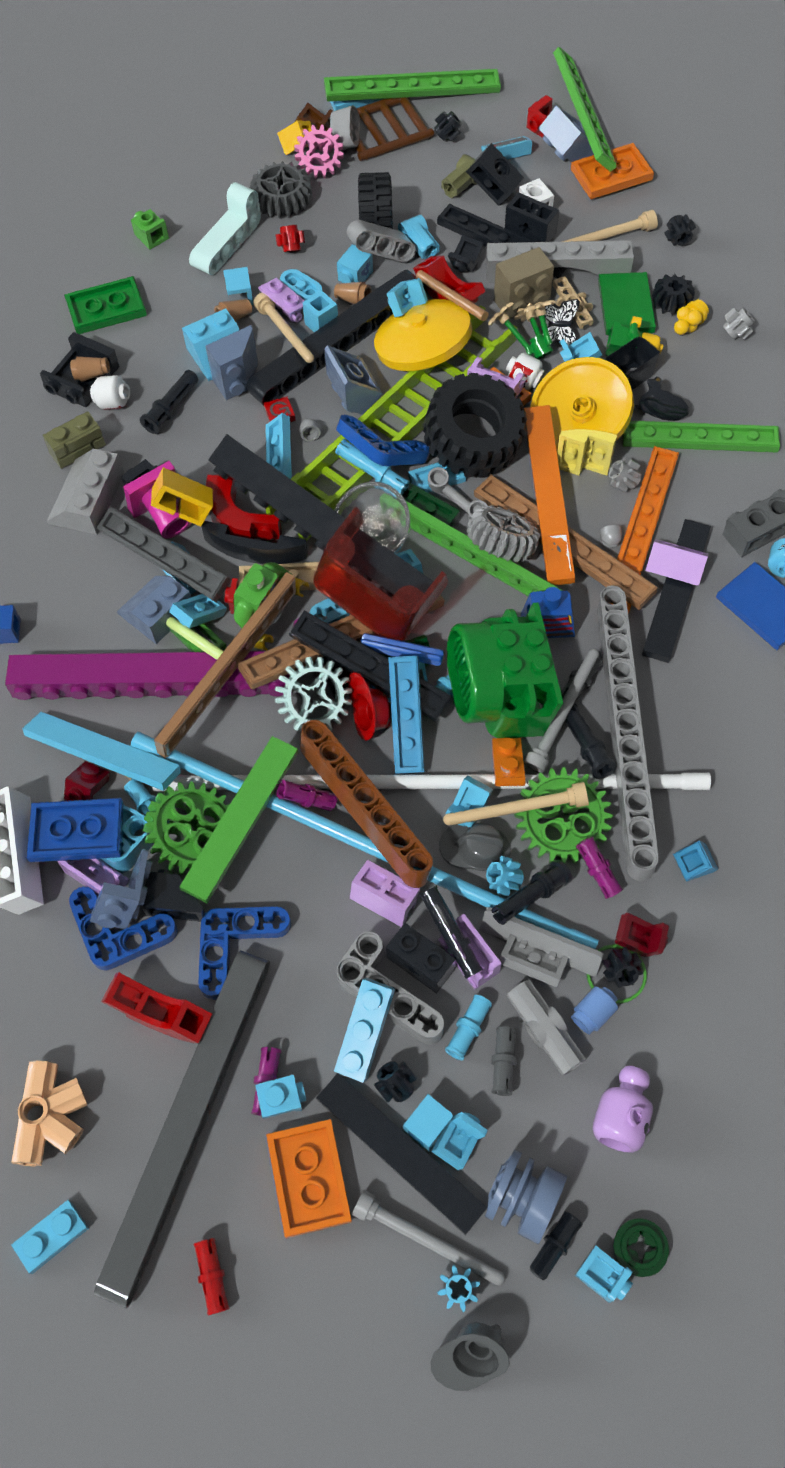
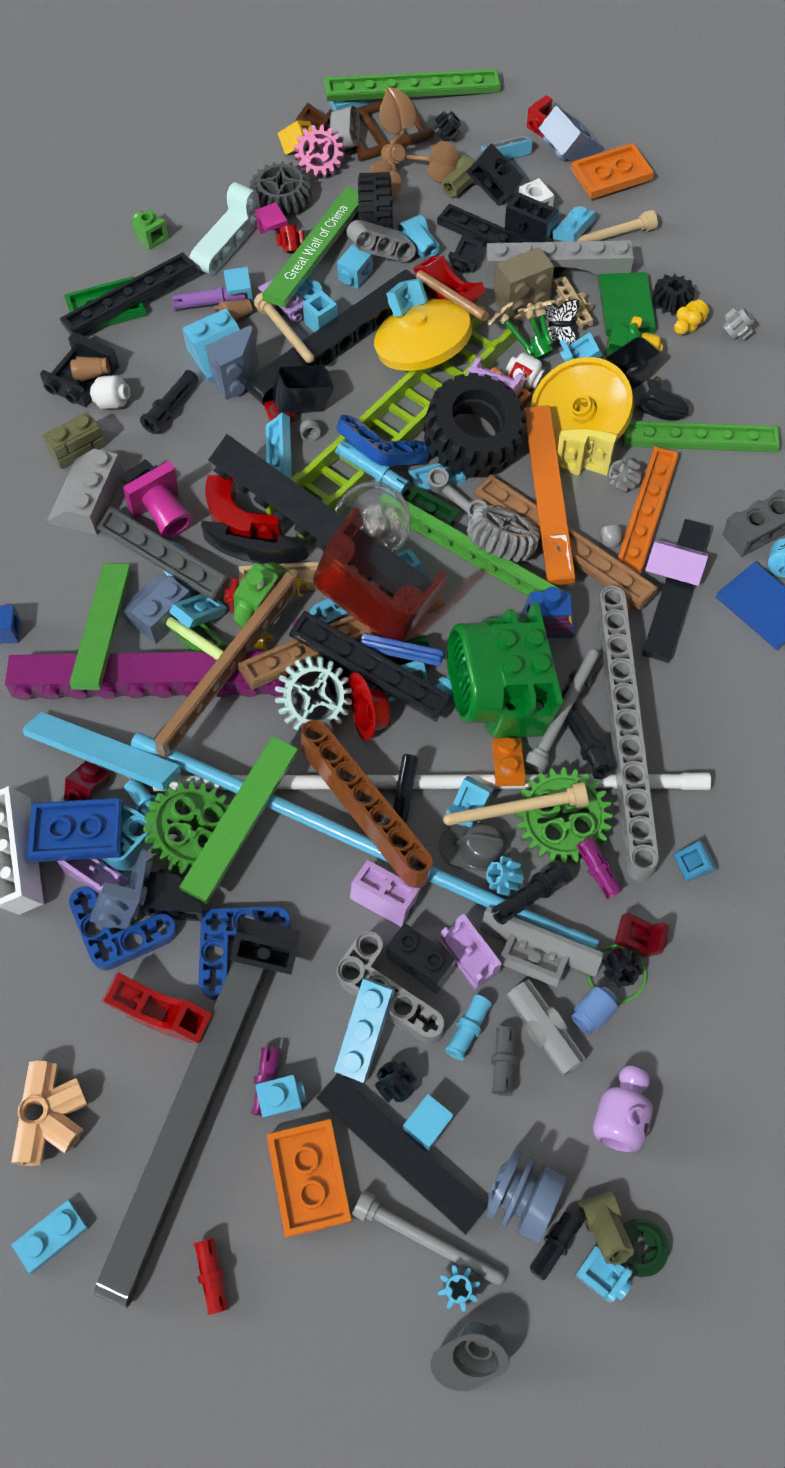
(100, 627): none -> bright green tile
(128, 294): none -> black tile
(194, 500): yellow piece -> none
(204, 298): none -> medium lavender pin
(265, 945): none -> black brick
(269, 218): none -> dark pink panel
(301, 389): none -> black piece
(306, 795): magenta pin -> none
(312, 249): none -> bright green tile
(351, 380): sand blue slope -> none
(352, 291): medium nougat cone -> none
(395, 115): none -> medium nougat plant
(405, 785): none -> black axle
(406, 714): dark azure tile -> none
(459, 1139): medium azure bracket -> none
(469, 965): black pin -> none
(574, 224): none -> medium azure plate
(585, 109): bright green tile -> none
(604, 1219): none -> olive piece
(680, 229): black gear -> none

